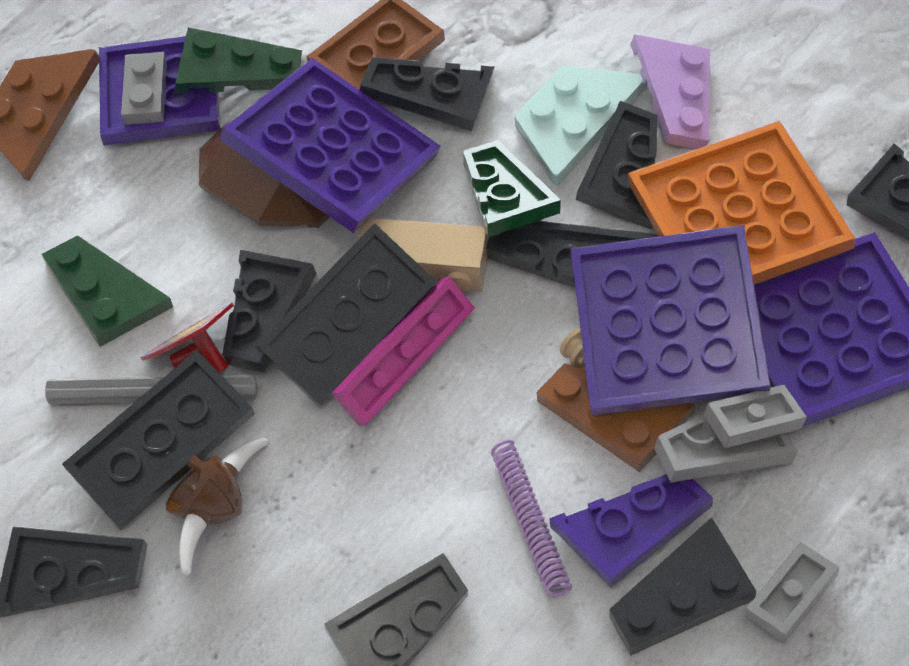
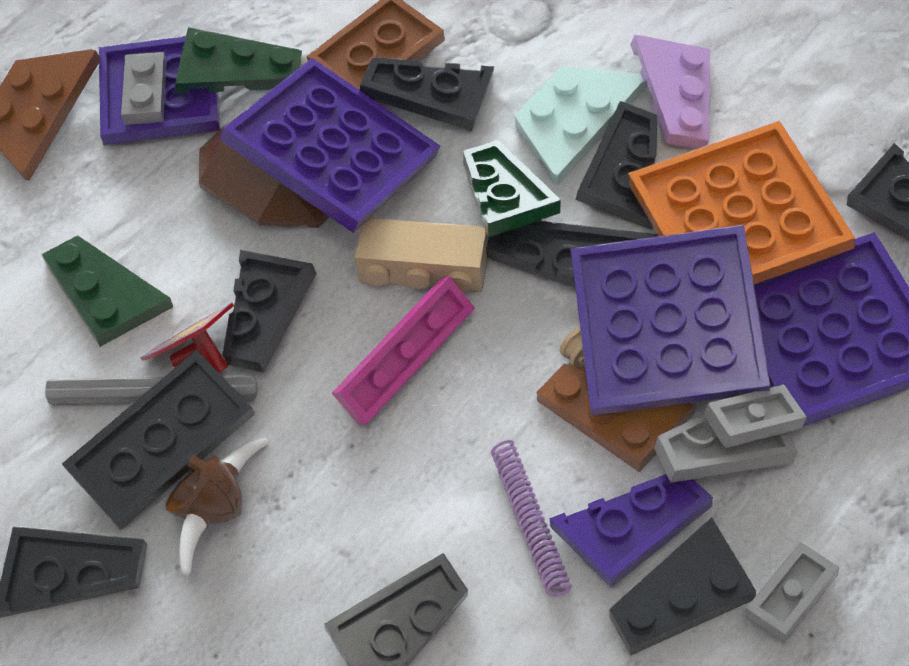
(346, 314): black plate -> none

